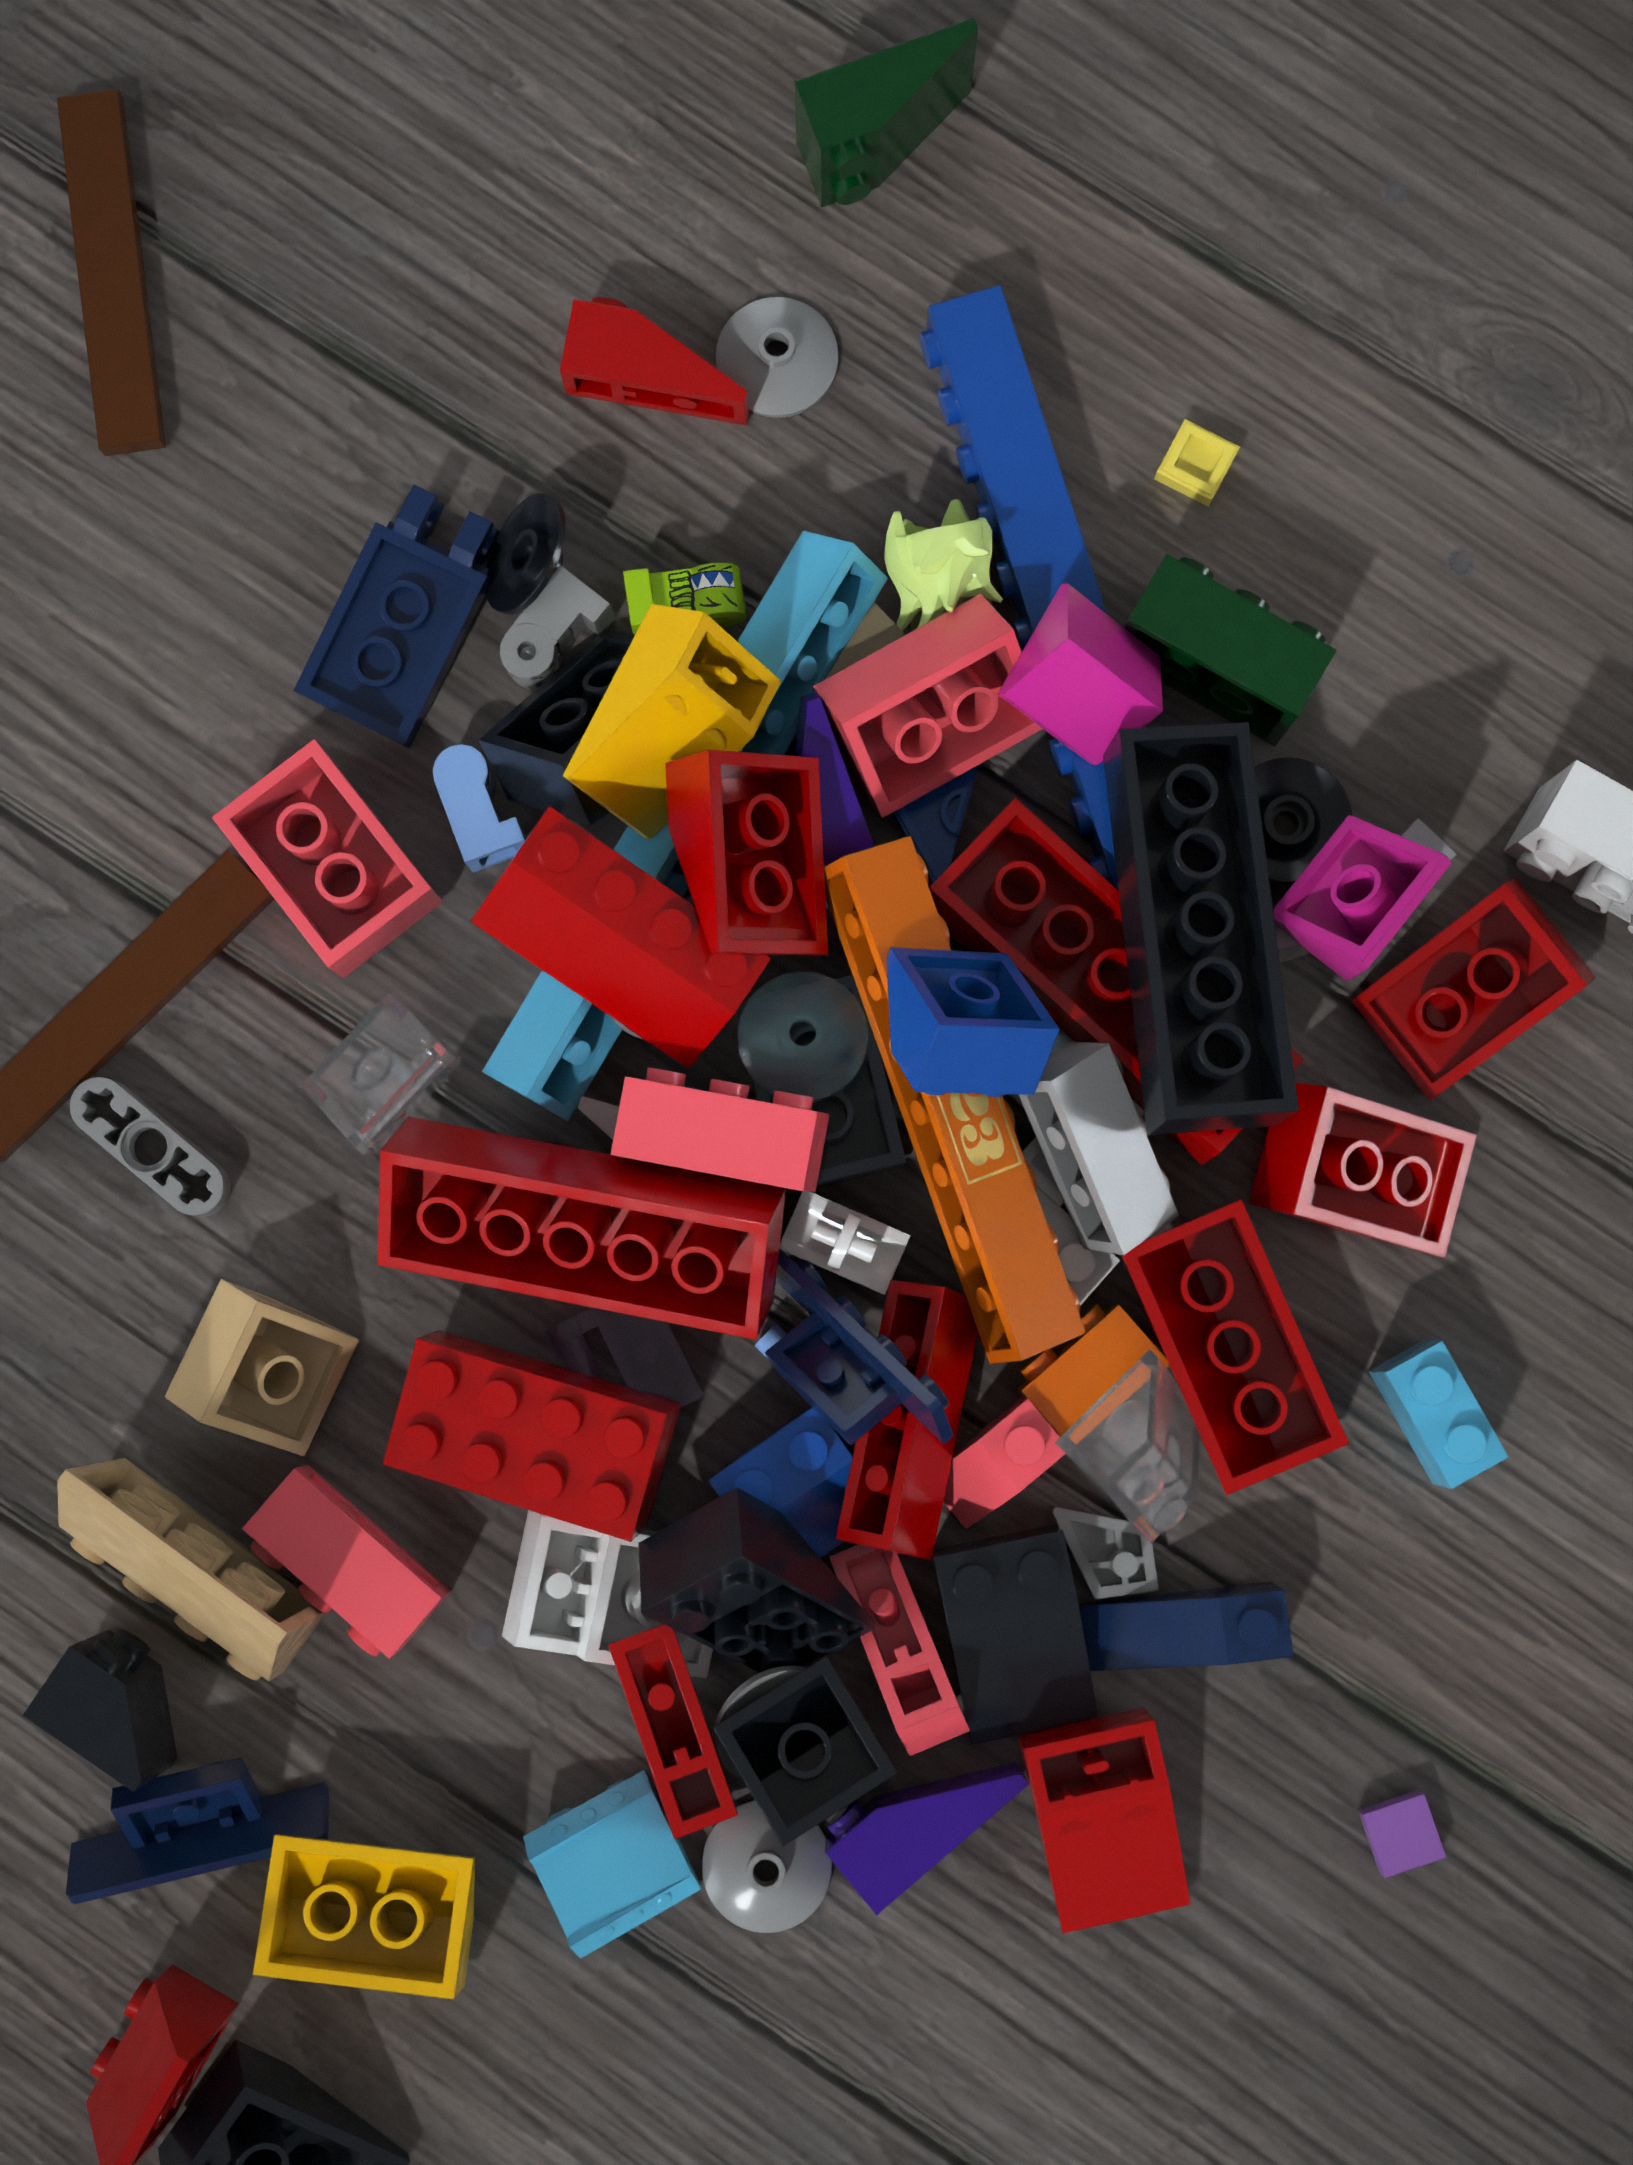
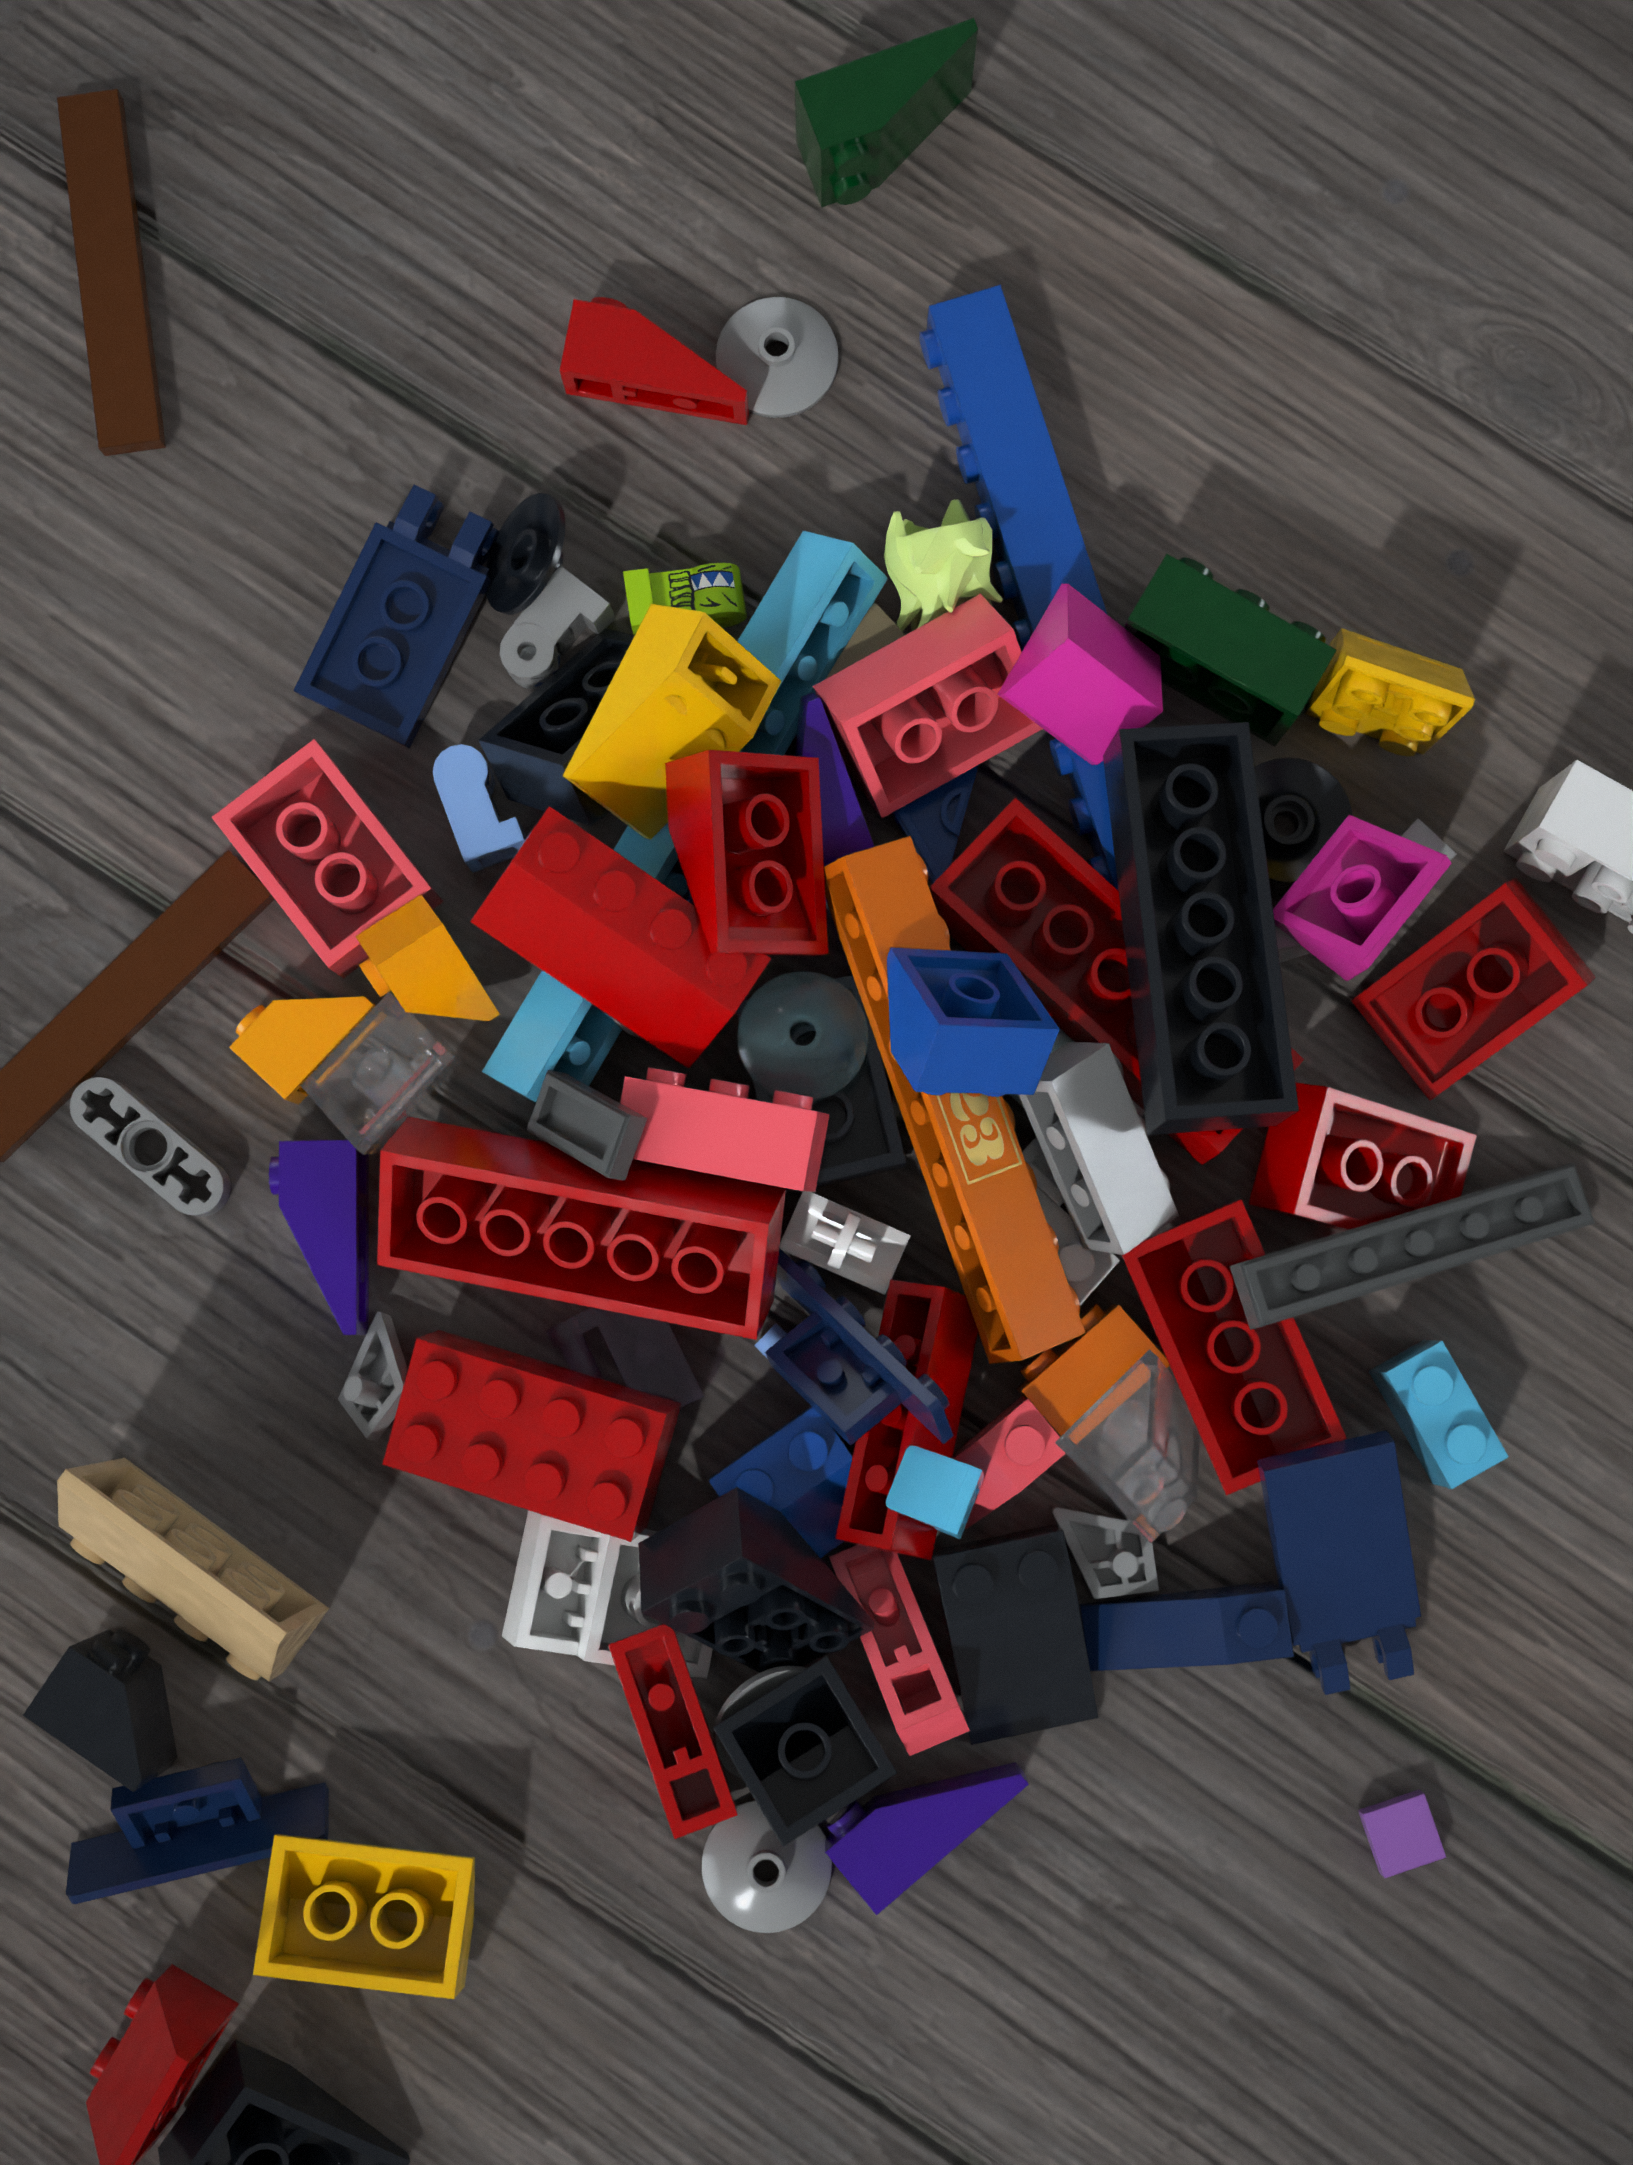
(261, 1369): tan slope -> none
(295, 1037): none -> light orange slope
(327, 1210): none -> dark purple slope
(345, 1562): coral brick -> none
(375, 1379): none -> light grey piece
(422, 965): none -> light orange slope
(586, 1125): none -> dark grey tile
(610, 1863): medium azure slope -> none
(935, 1490): none -> medium azure slope
(1105, 1819): red slope -> none
(1196, 462): light yellow tile -> none
(1343, 1552): none -> dark blue tile
(1389, 694): none -> yellow slope
(1410, 1245): none -> dark grey tile

